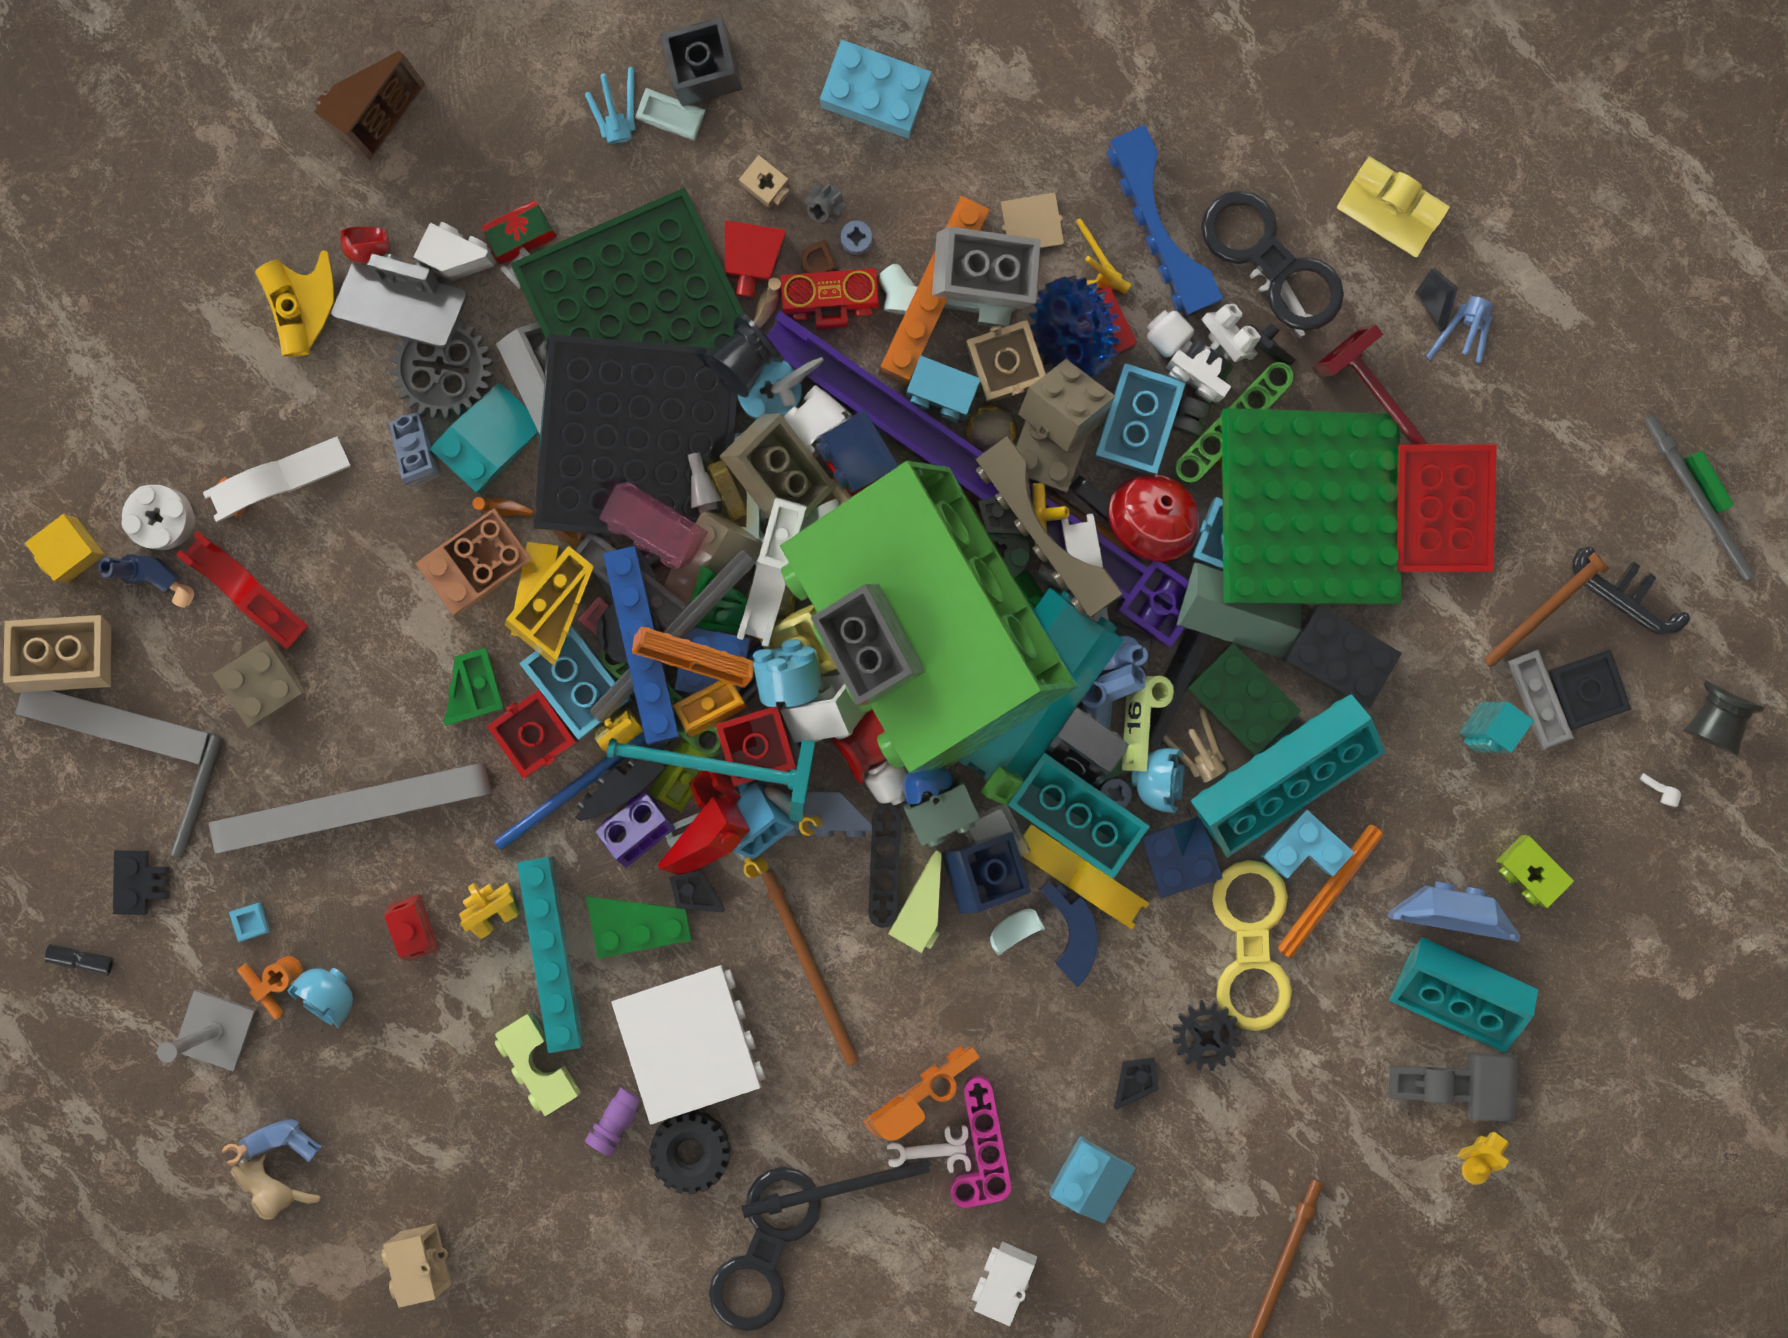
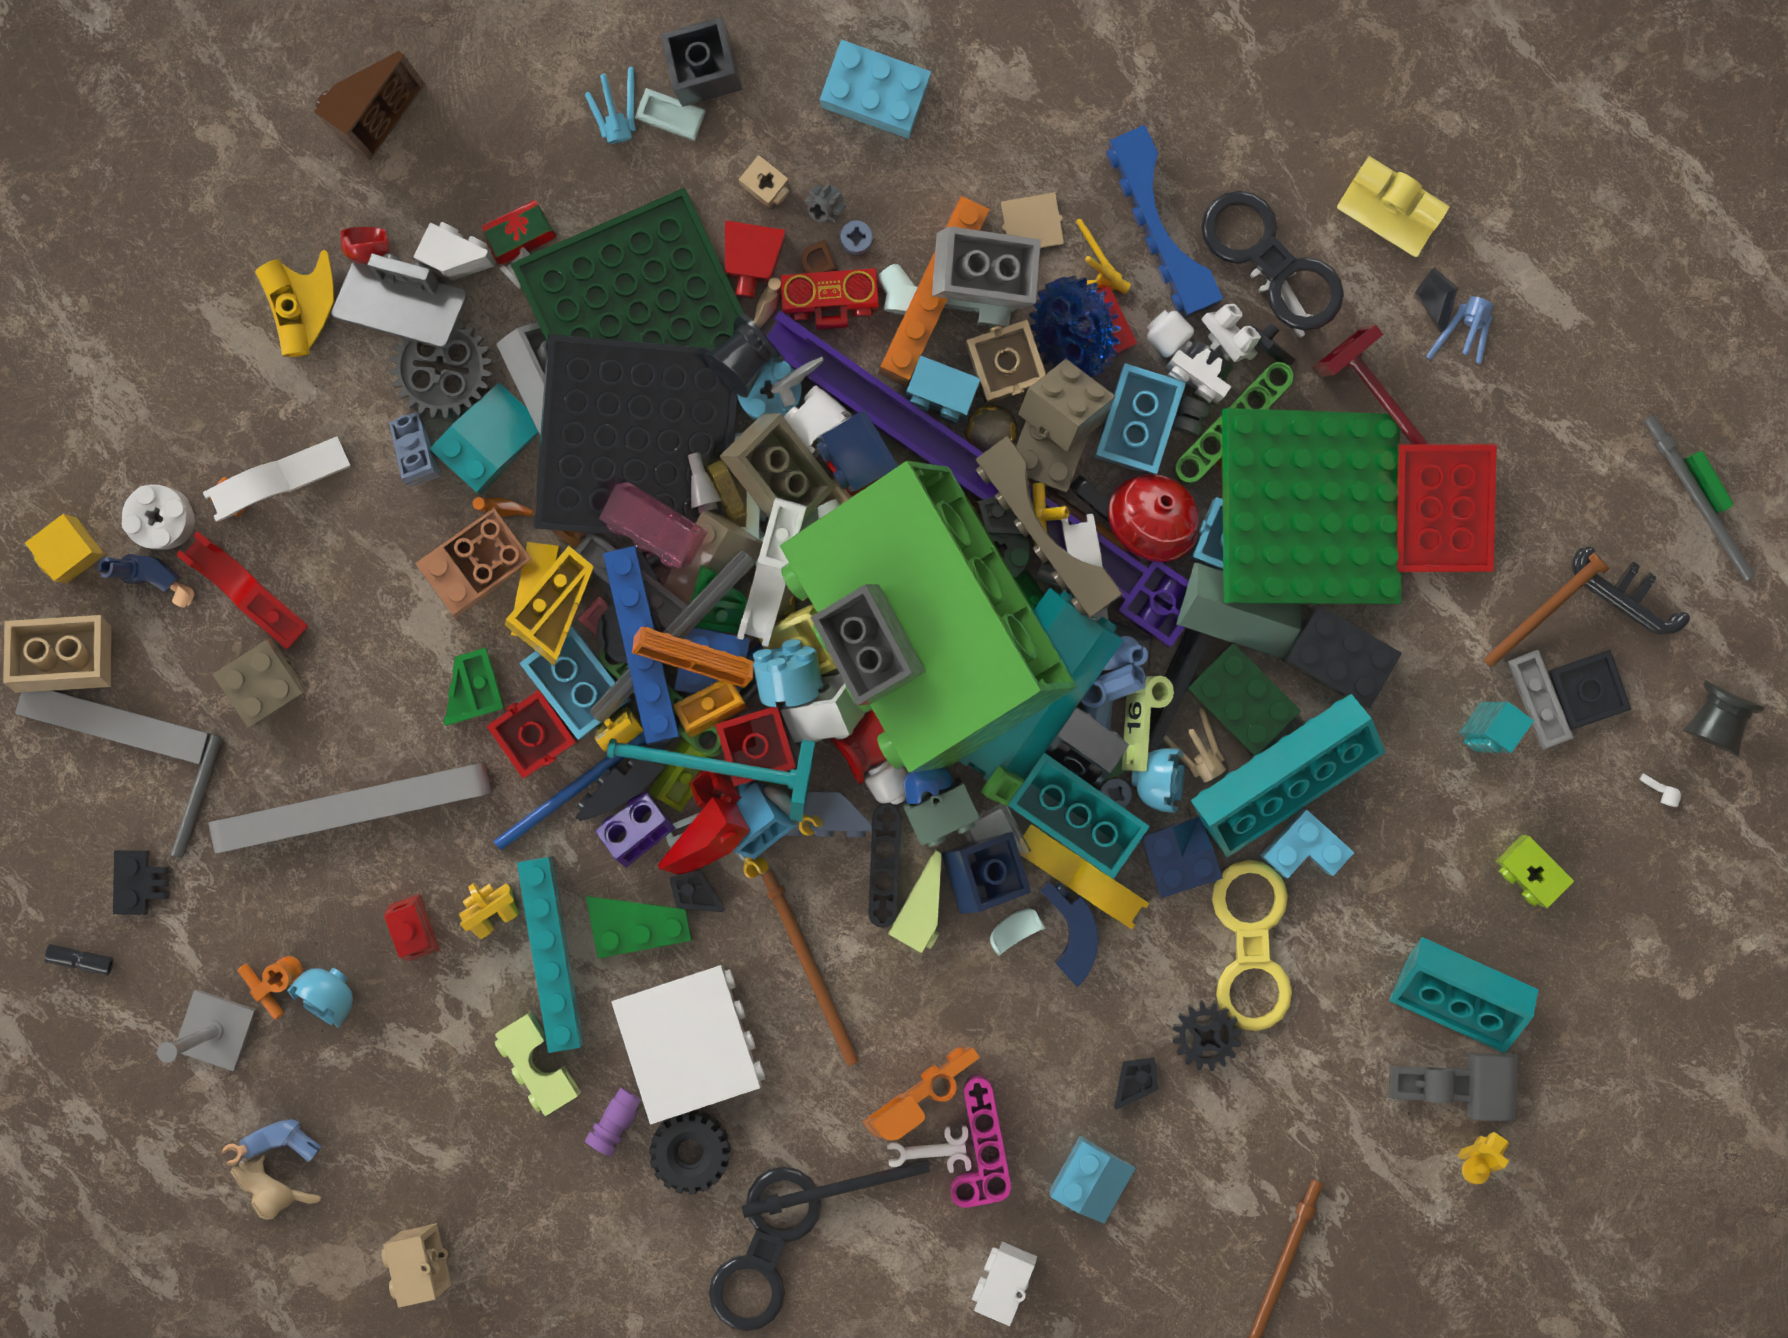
(249, 922): medium azure tile -> none
(1330, 892): orange axle -> none
(1456, 911): medium blue wedge -> none

